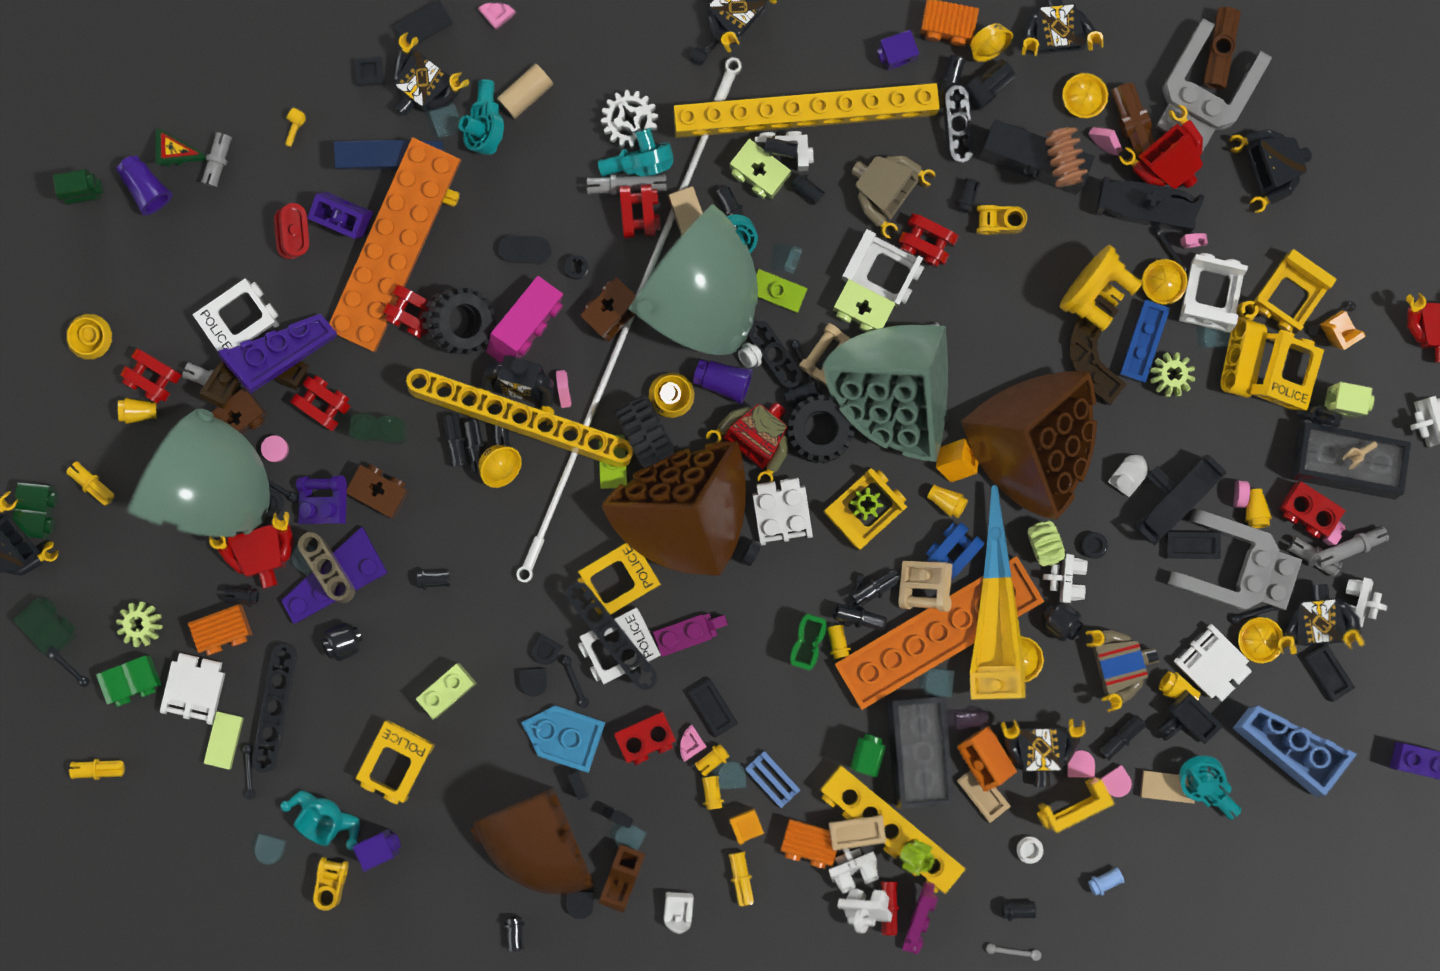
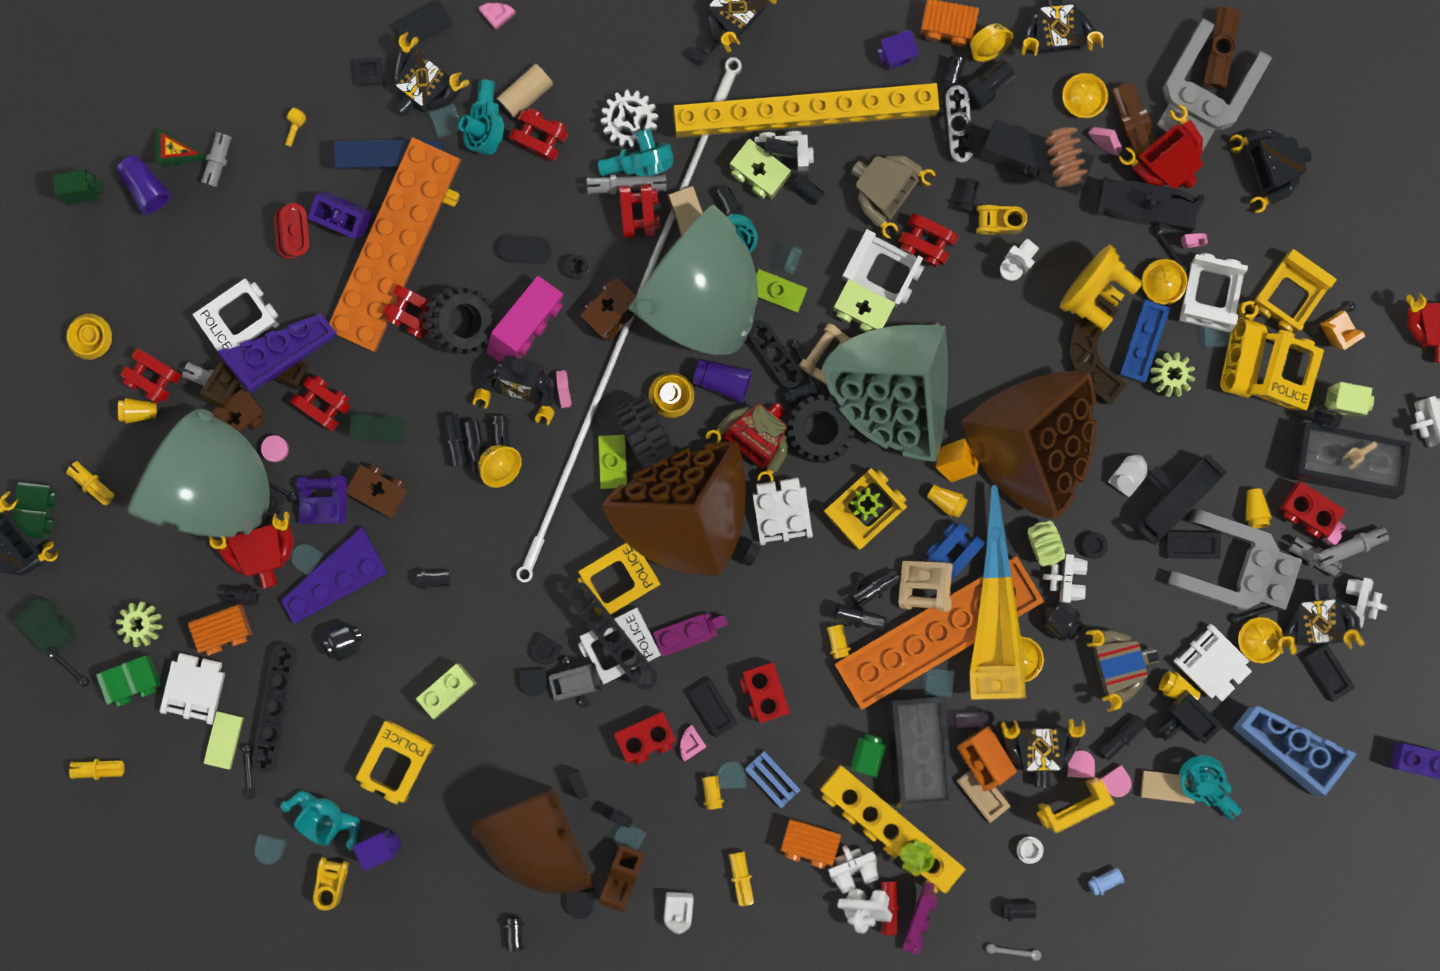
(317, 559): dark tan beam -> none
(510, 408): yellow beam -> none
(552, 130): none -> red brick
(565, 737): dark azure tile -> none
(574, 682): none -> tile
(712, 760): yellow pin -> none
(746, 826): light orange panel -> none
(750, 355): white plate -> none
(772, 690): none -> red brick
(810, 634): green brick -> none
(857, 832): tan tile -> none
(1018, 261): none -> white hips
(1241, 494): bright pink tile -> none

